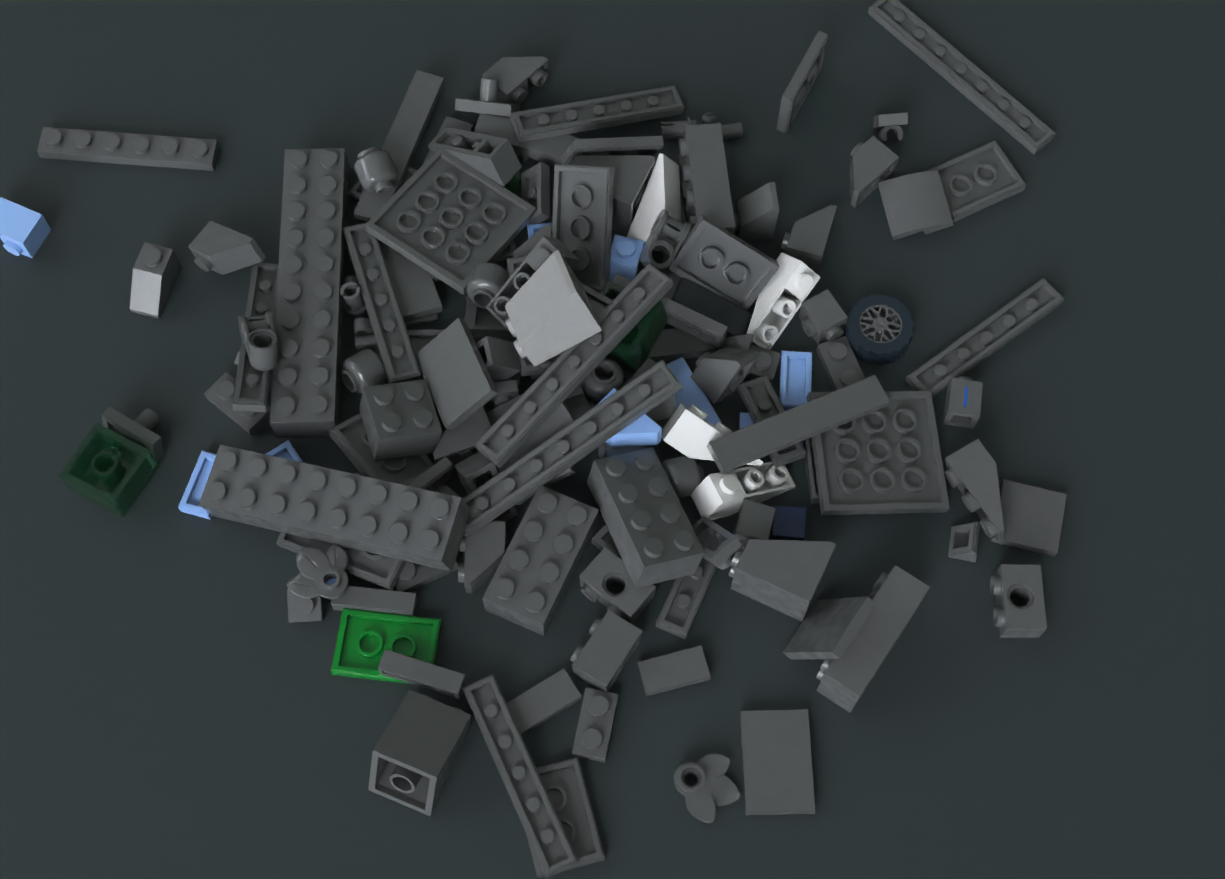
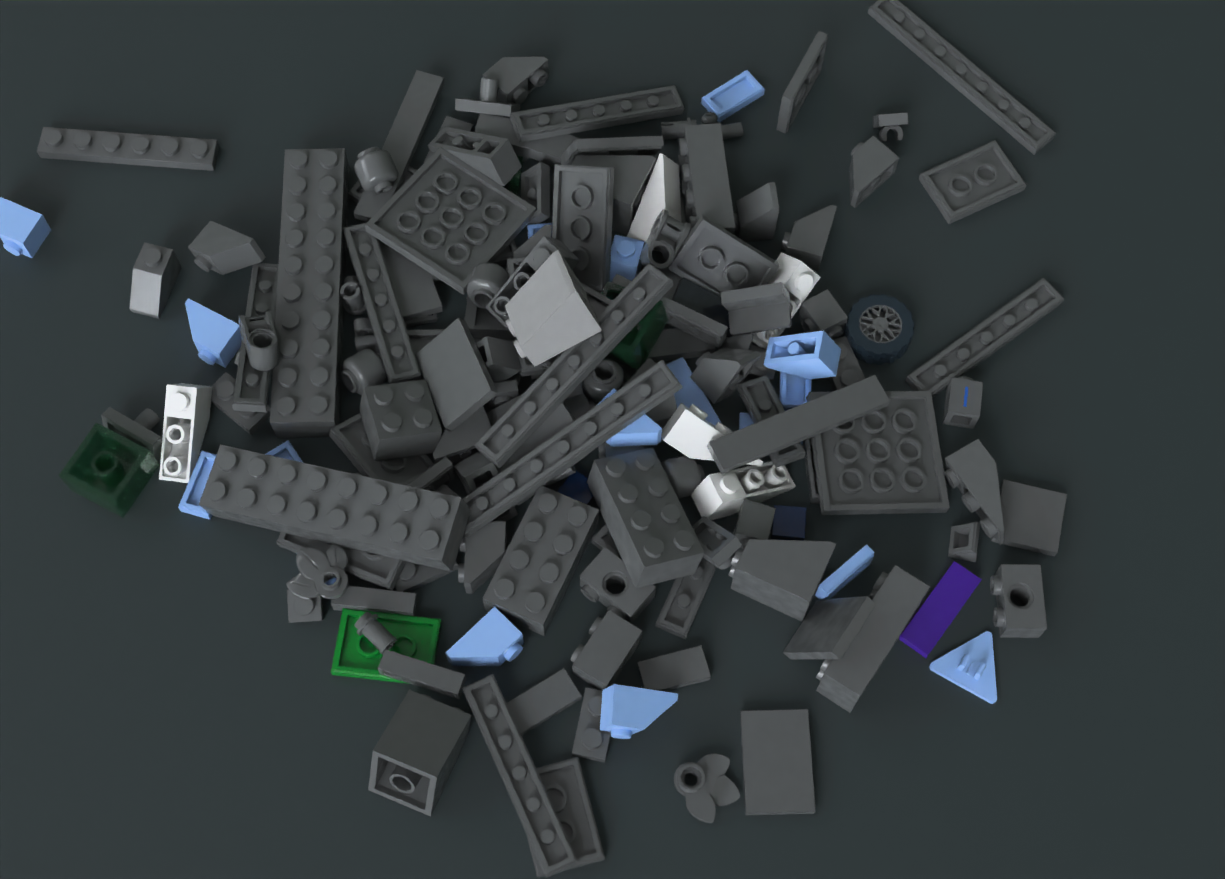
(183, 429): none -> white slope
(213, 334): none -> light blue slope
(375, 632): none -> dark grey pin
(487, 642): none -> light blue slope
(577, 488): none -> dark blue tile
(632, 709): none -> light blue slope
(733, 95): none -> light blue tile
(757, 308): none -> dark grey panel
(804, 355): none -> light blue slope
(845, 573): none -> light blue tile
(915, 204): dark grey slope -> none
(940, 609): none -> dark purple tile
(971, 667): none -> light blue piece

